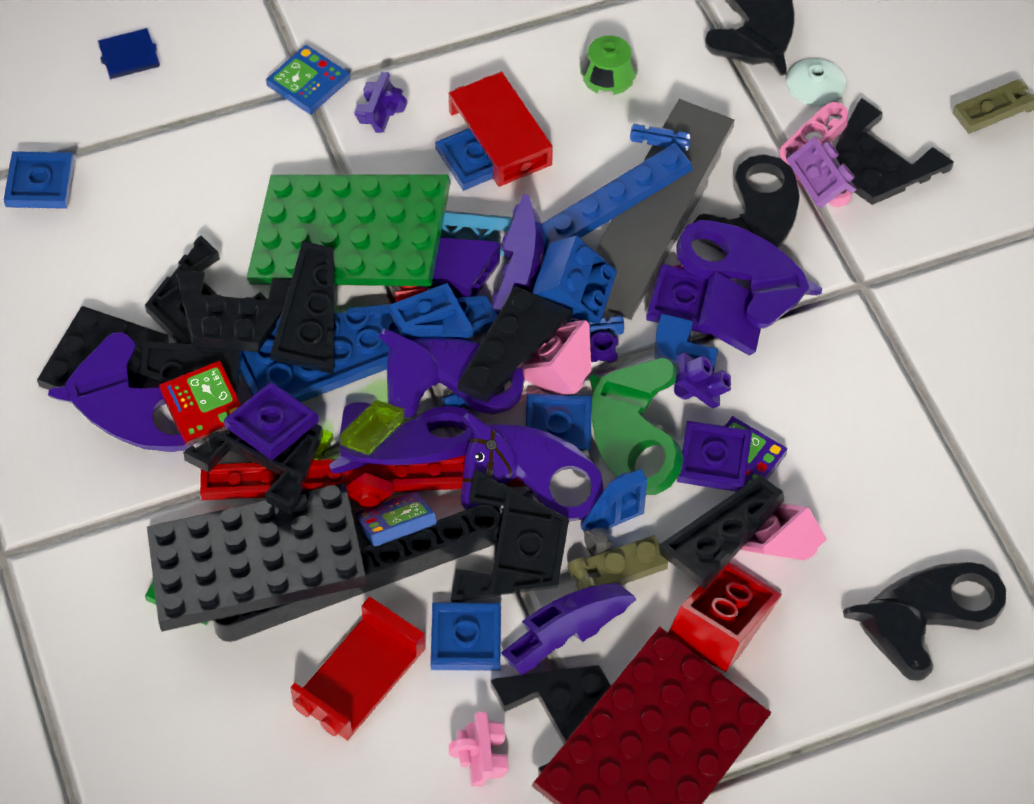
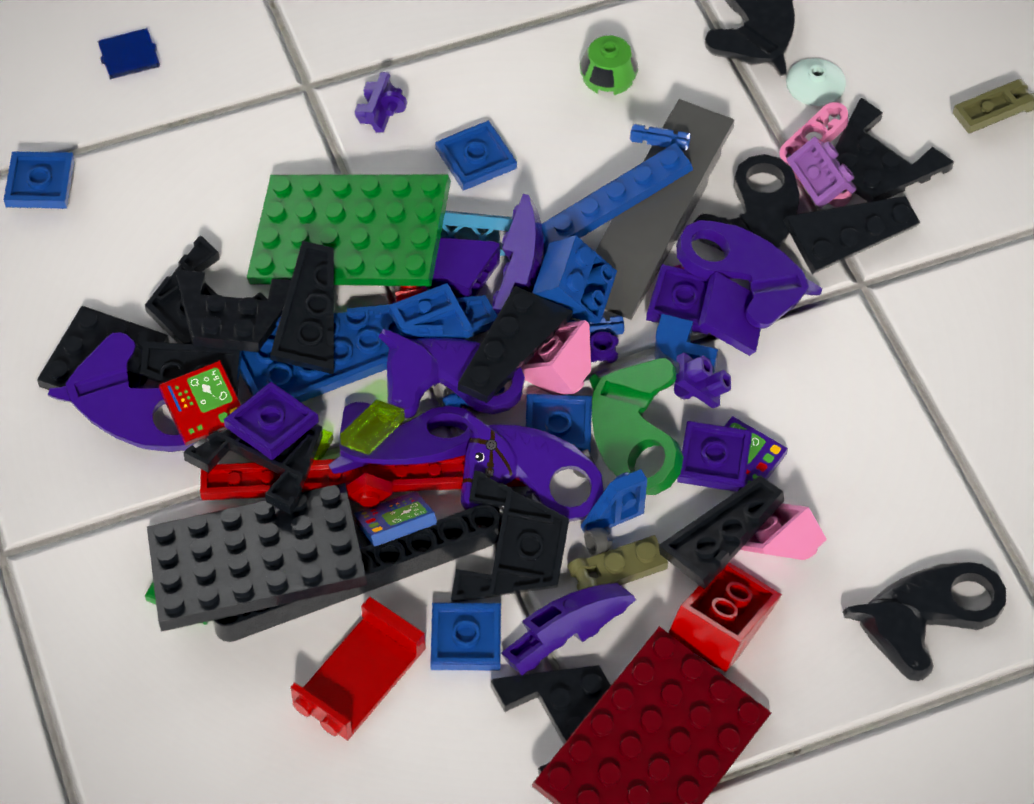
(308, 79): blue tile -> none
(475, 749): bright pink hips -> none
(502, 127): red panel -> none
(842, 232): none -> black wing

